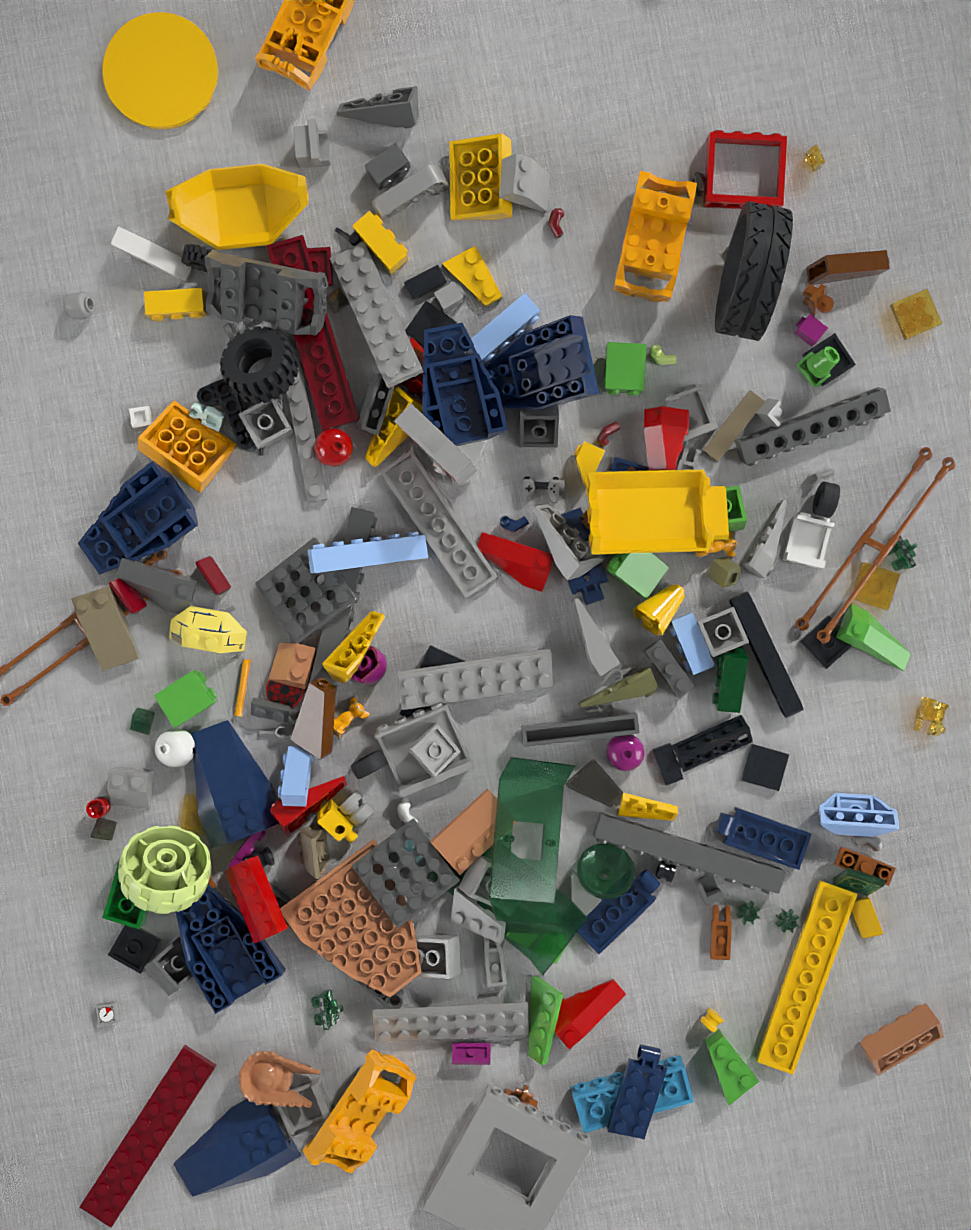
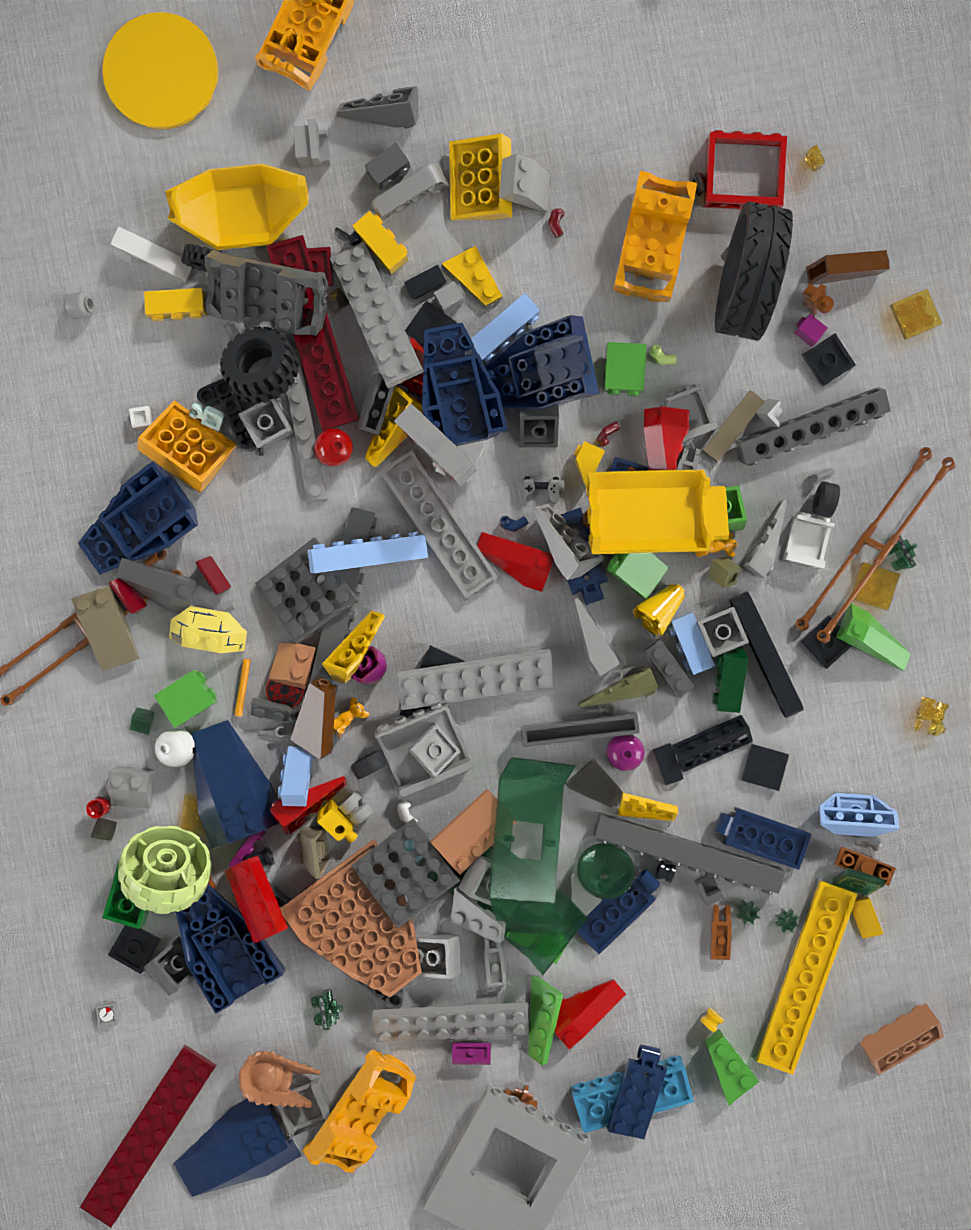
(819, 365): bright green piece -> none

